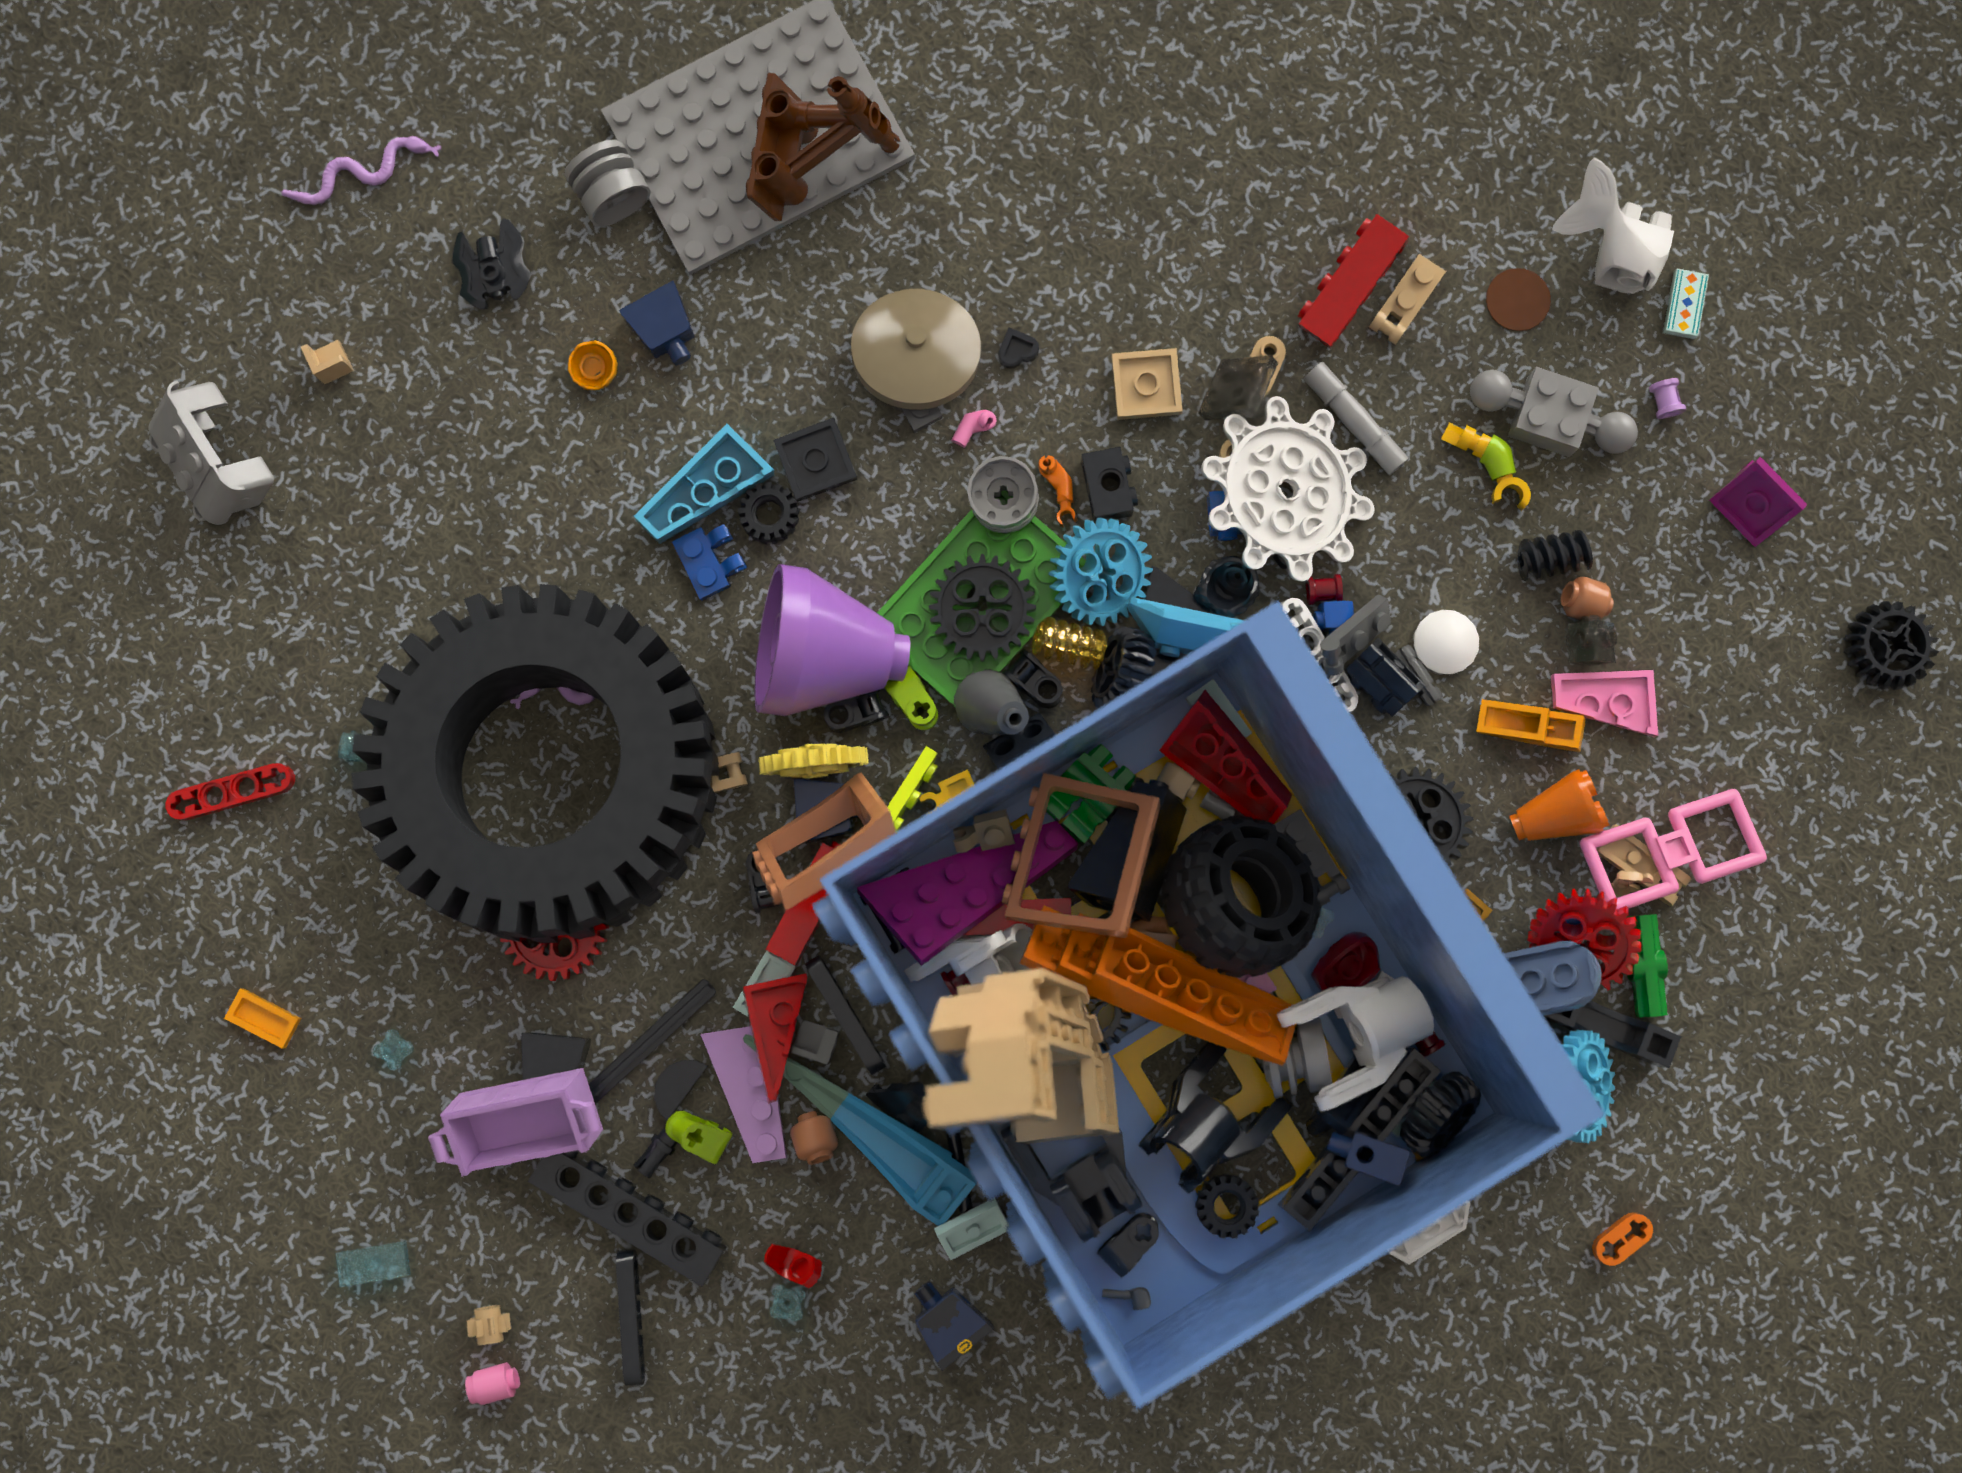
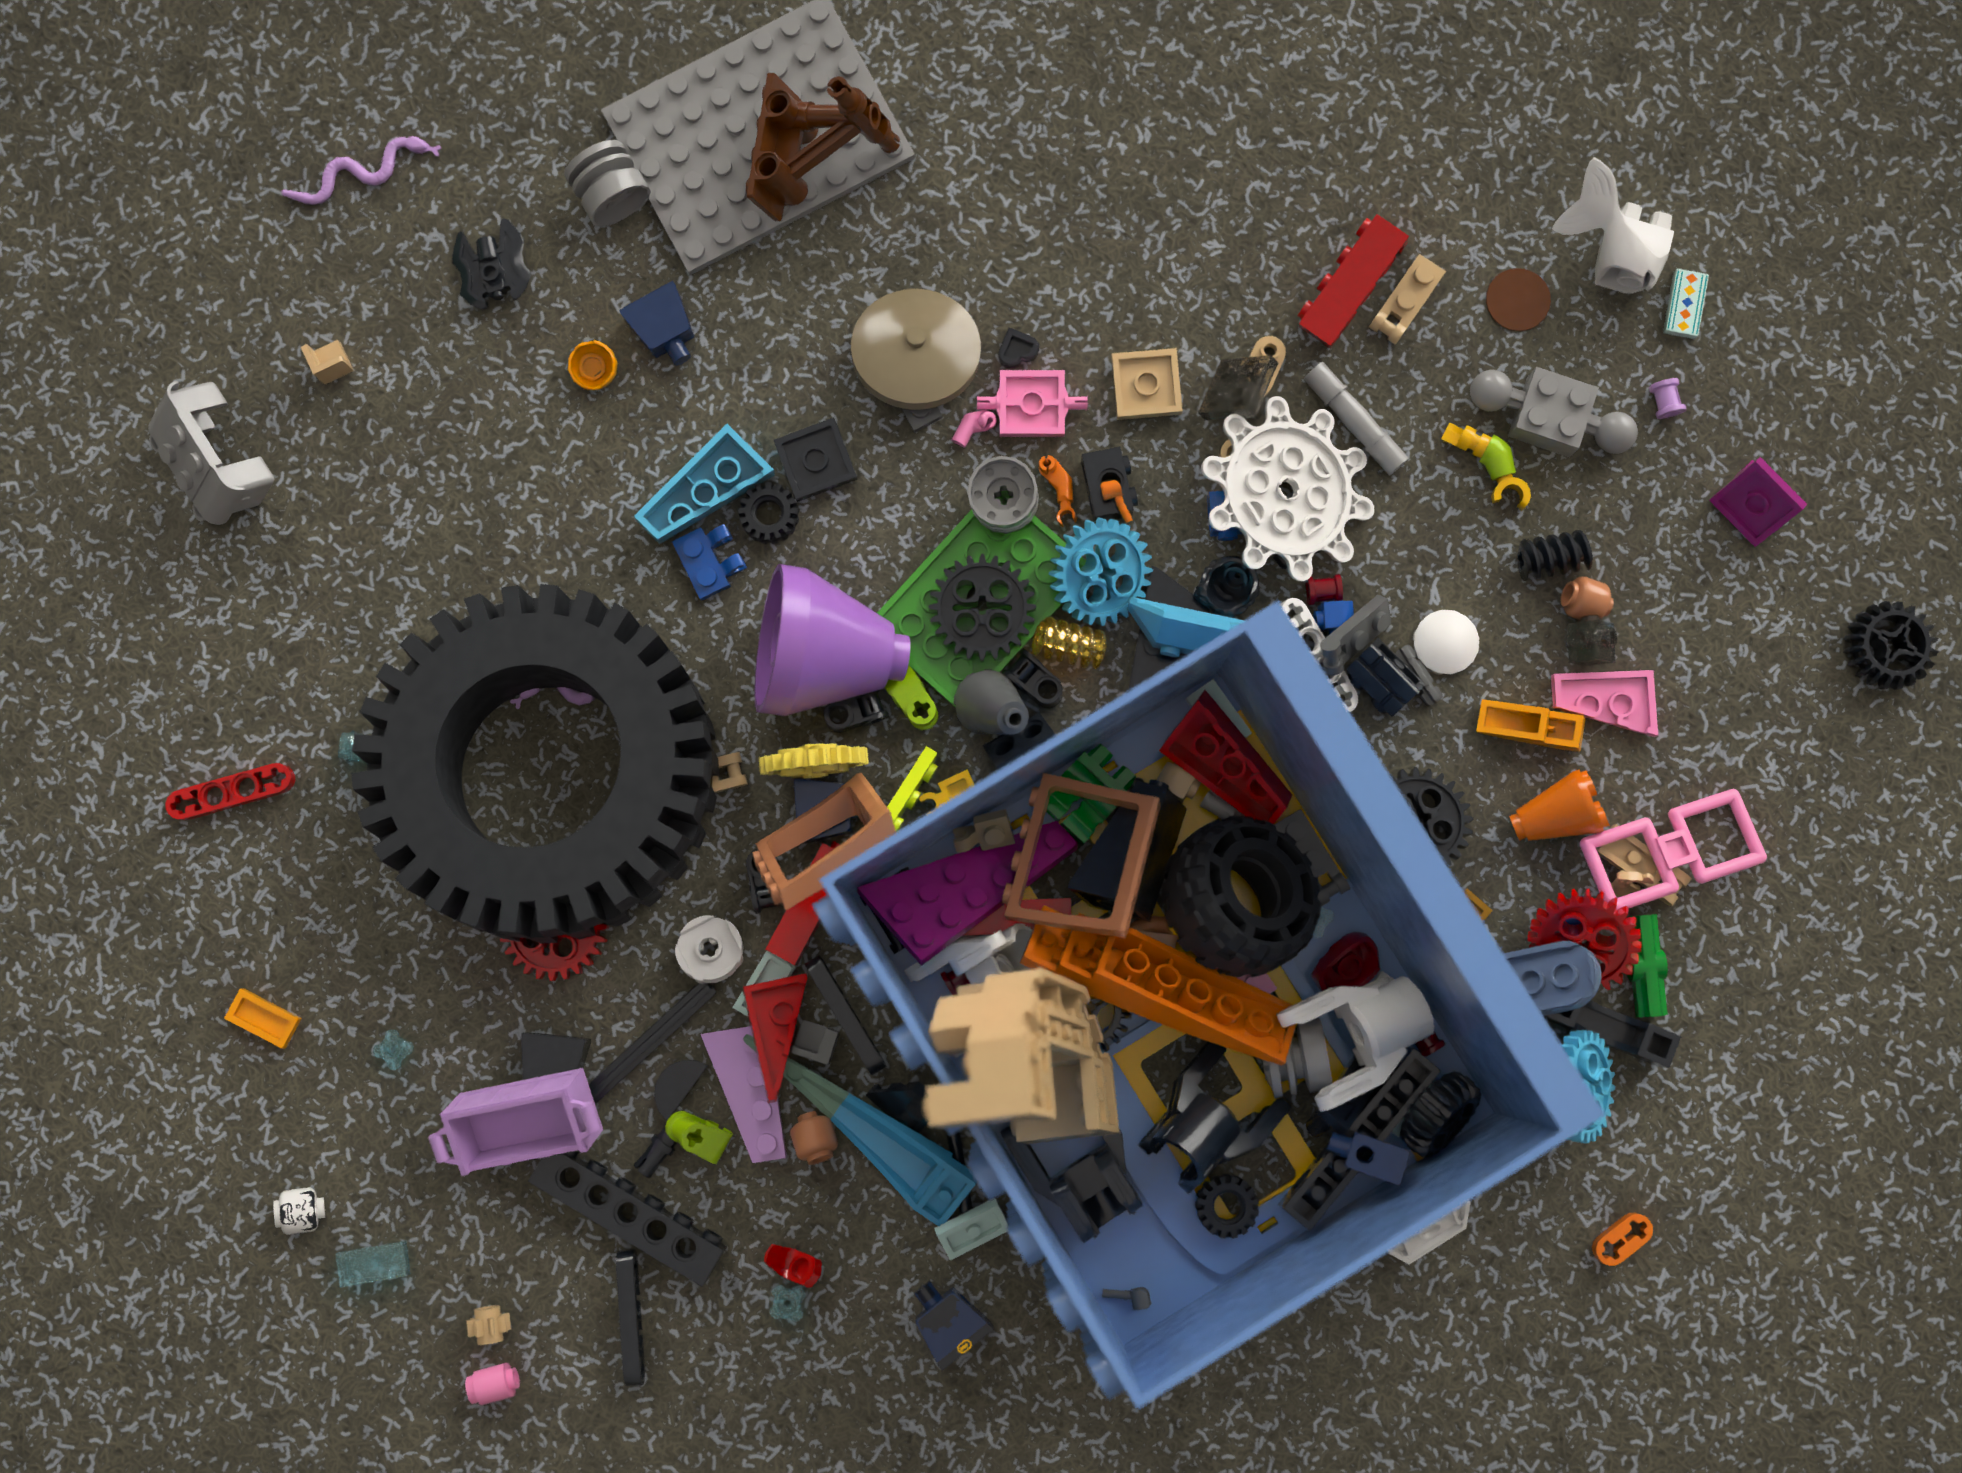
(298, 1211): none -> white head
(726, 958): none -> white plate
(1032, 403): none -> bright pink plate
(1112, 489): none -> orange hand
(1124, 666): black gear -> none
(1125, 1248): black piece -> none

